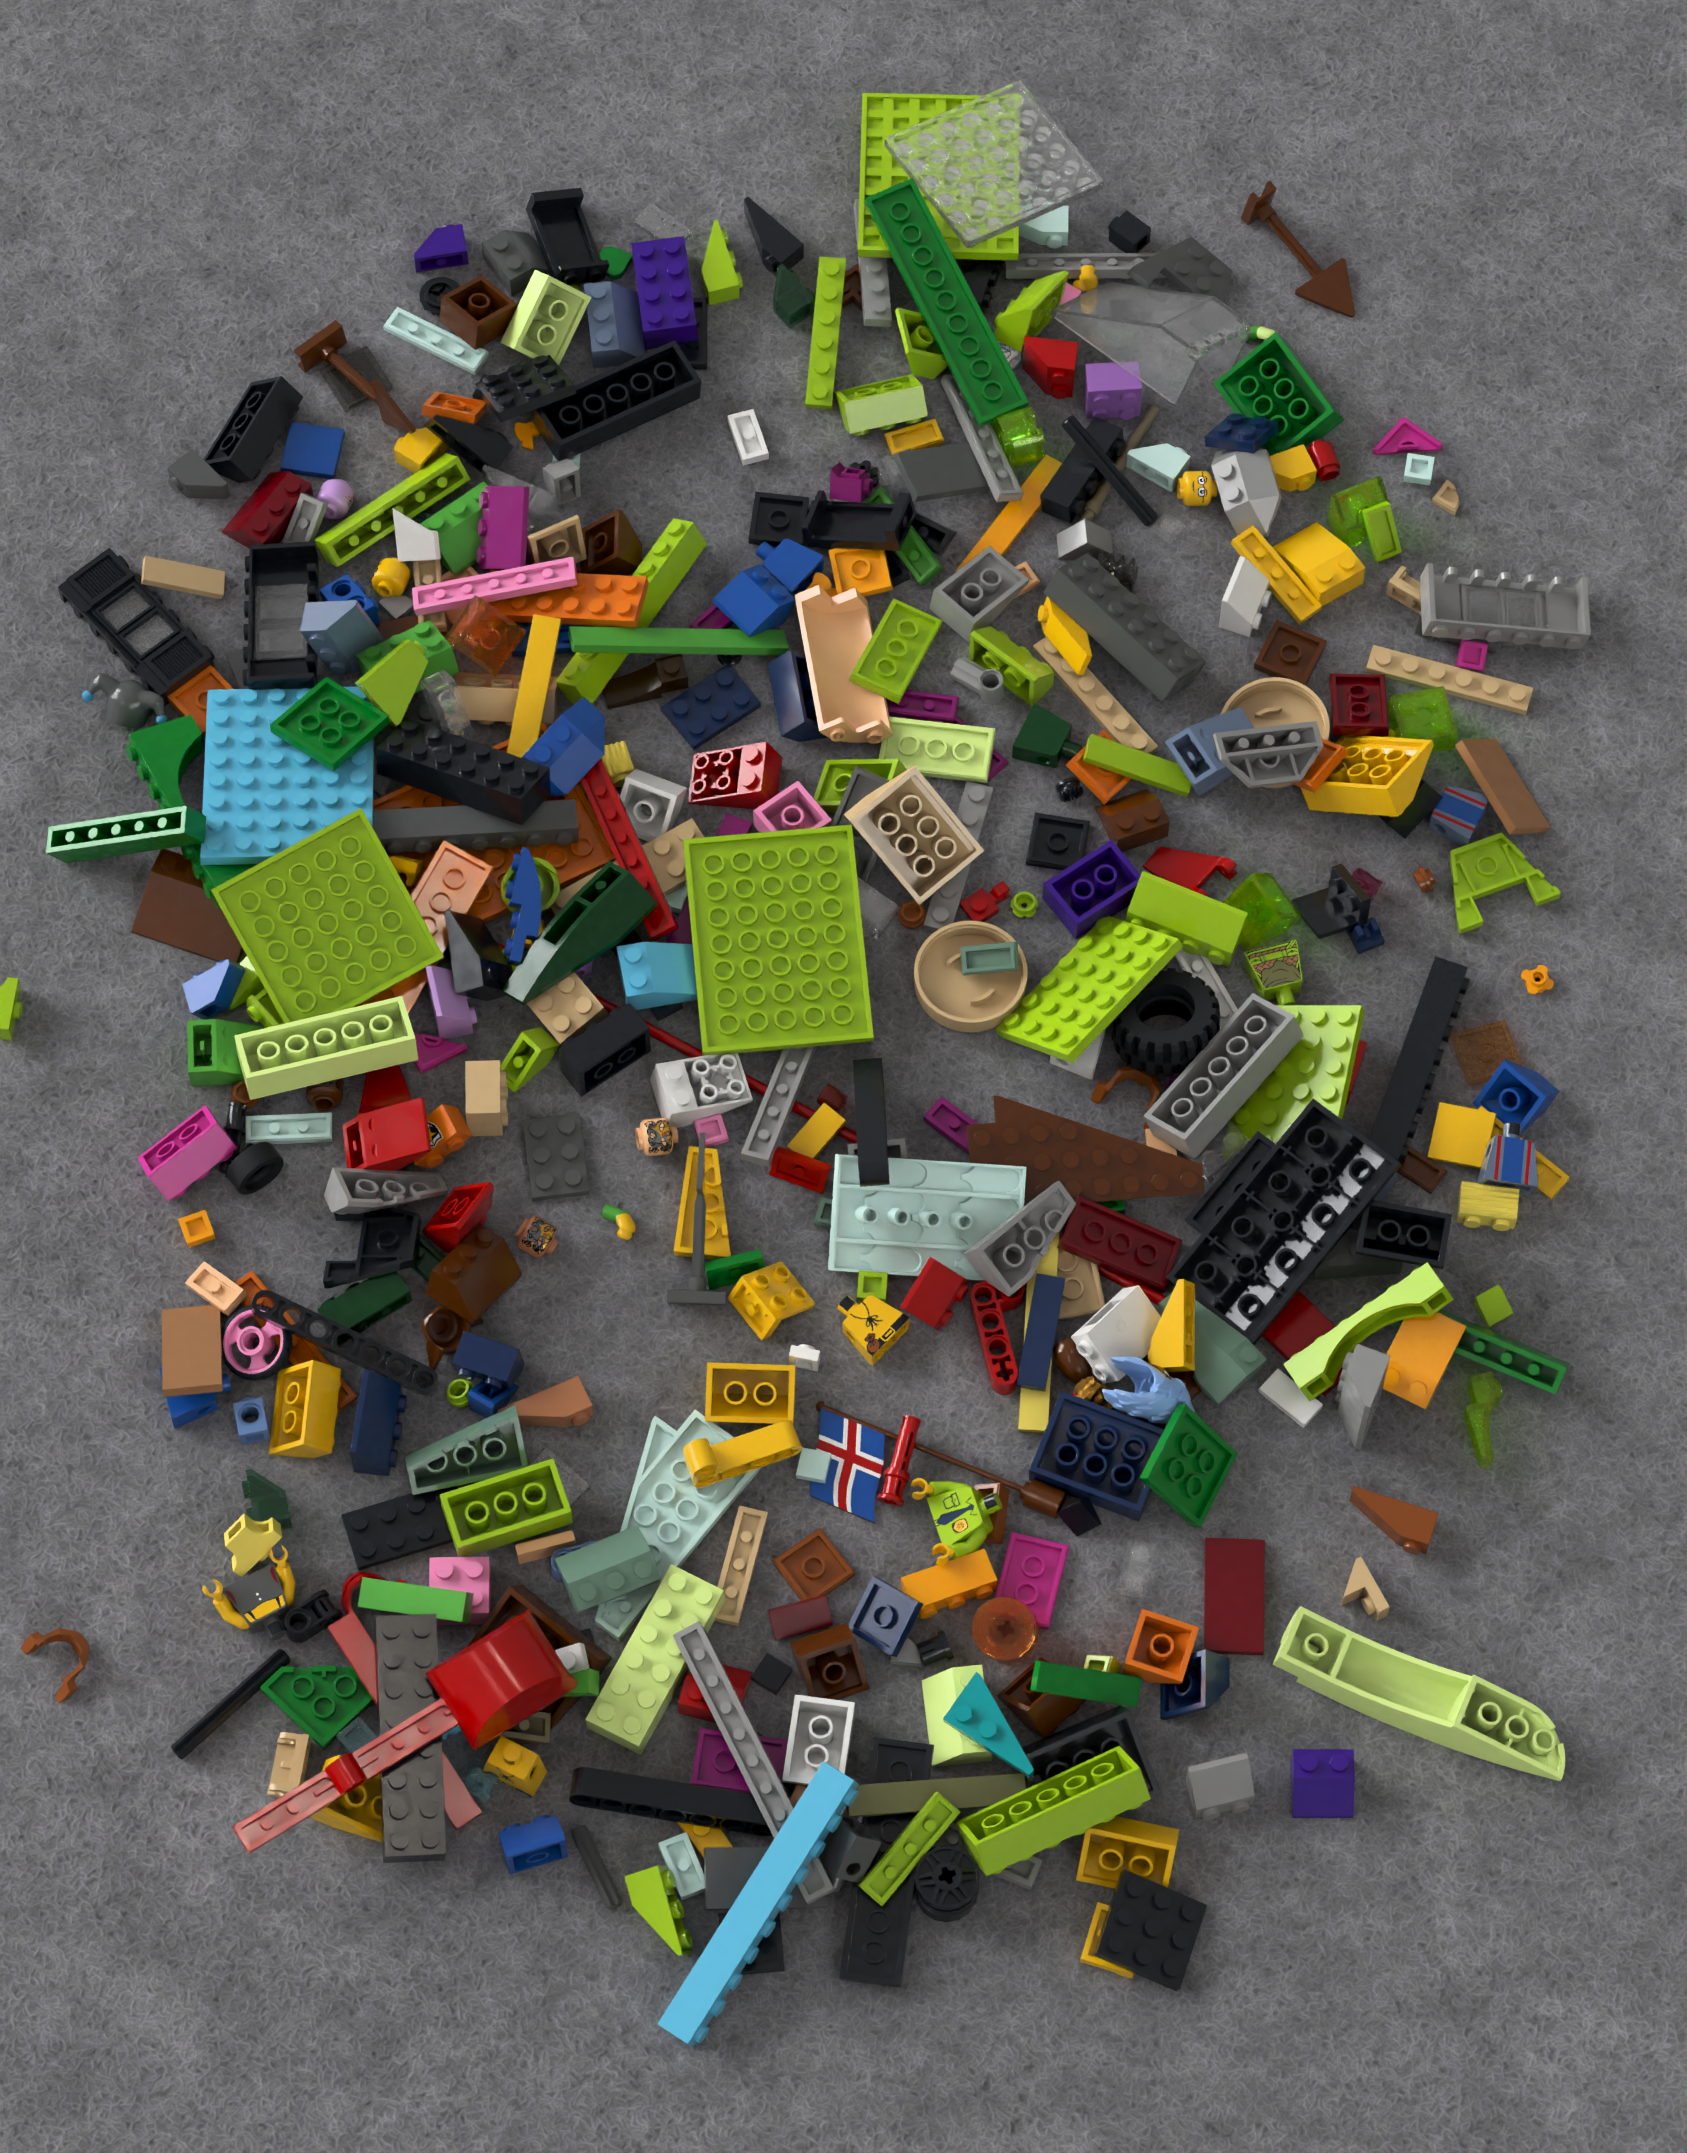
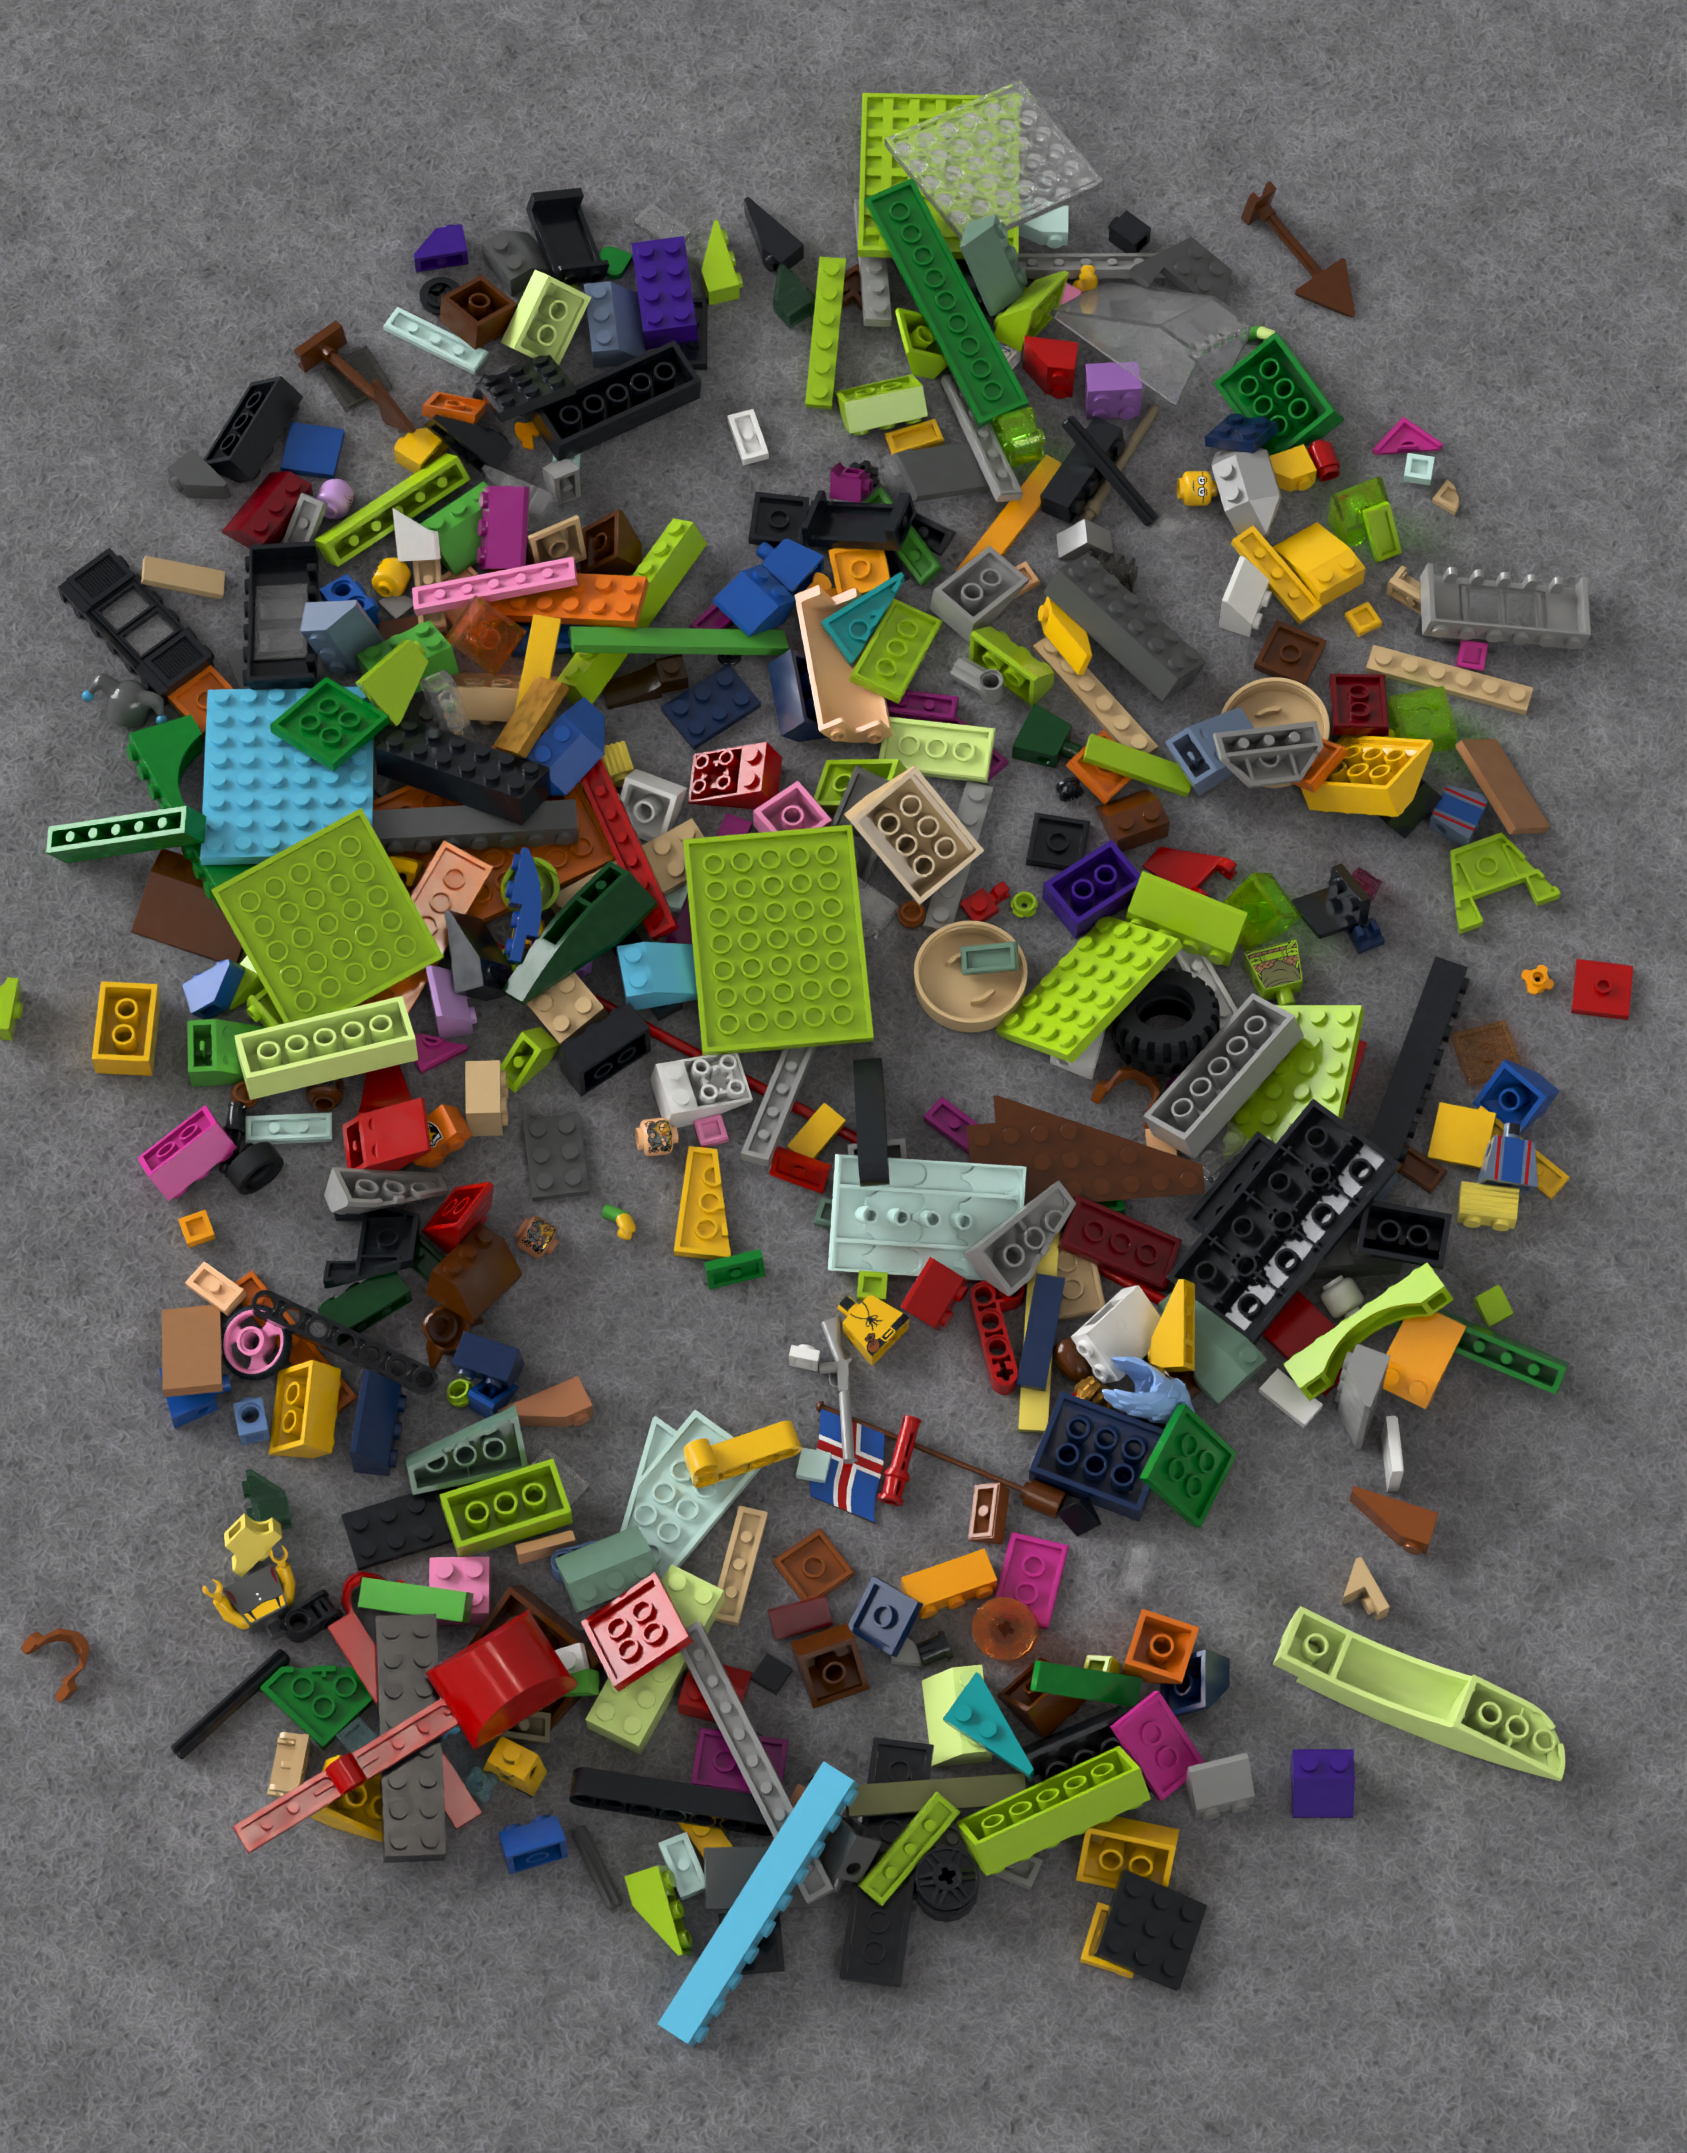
(126, 1028): none -> yellow brick
(531, 717): none -> pearl gold tile
(636, 1632): none -> plate
(697, 1290): dark grey piece -> none
(750, 1393): yellow slope -> none
(769, 1297): yellow bracket -> none
(817, 1734): white slope -> none
(832, 1097): clear red hose -> none
(841, 1366): none -> light grey piece
(855, 623): none -> teal wing
(959, 1516): lime torso -> none
(993, 263): none -> sand green slope
(1157, 1744): none -> dark pink tile
(1159, 464): light aqua slope -> none
(1234, 1596): dark red tile -> none
(1342, 1297): none -> white head
(1363, 619): none -> yellow tile
(1392, 1453): none -> white tile
(1424, 879): dark orange plate -> none
(1485, 1396): clear neon green slope -> none
(1602, 989): none -> red plate

